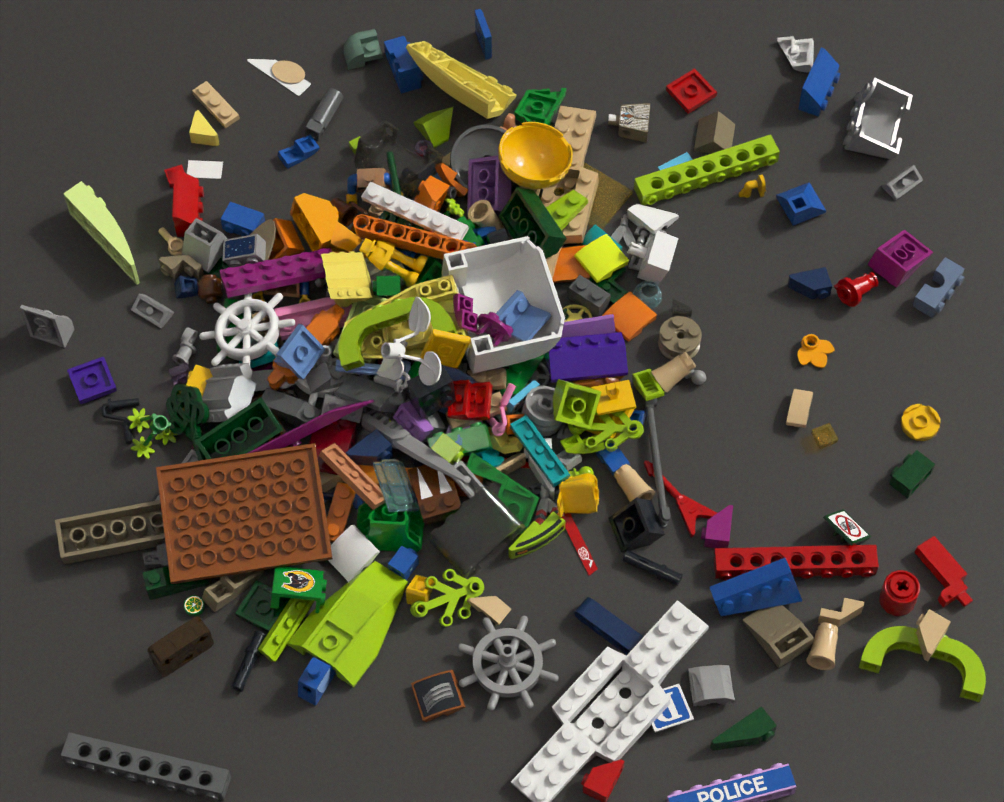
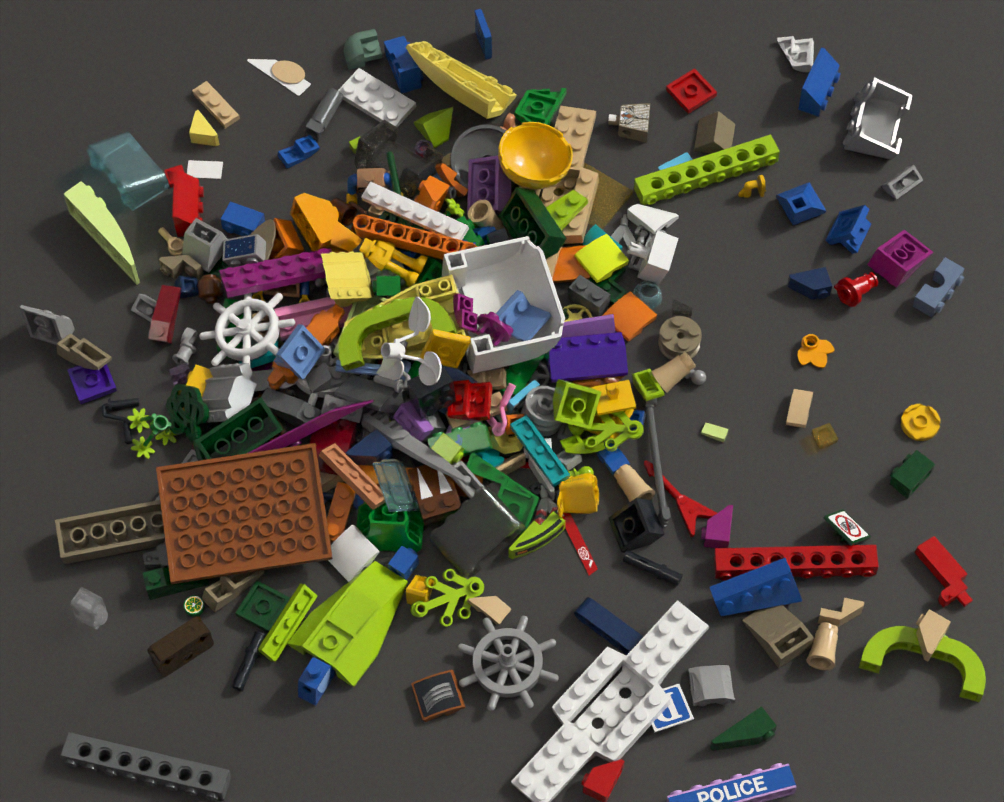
(82, 353): none -> dark tan slope
(89, 608): none -> clear brick
(129, 168): none -> clear light blue windscreen
(165, 315): none -> dark red slope
(298, 584): green panel -> none
(376, 98): none -> white plate
(715, 432): none -> yellowish green piece
(850, 228): none -> blue bracket
(896, 601): red piece -> none

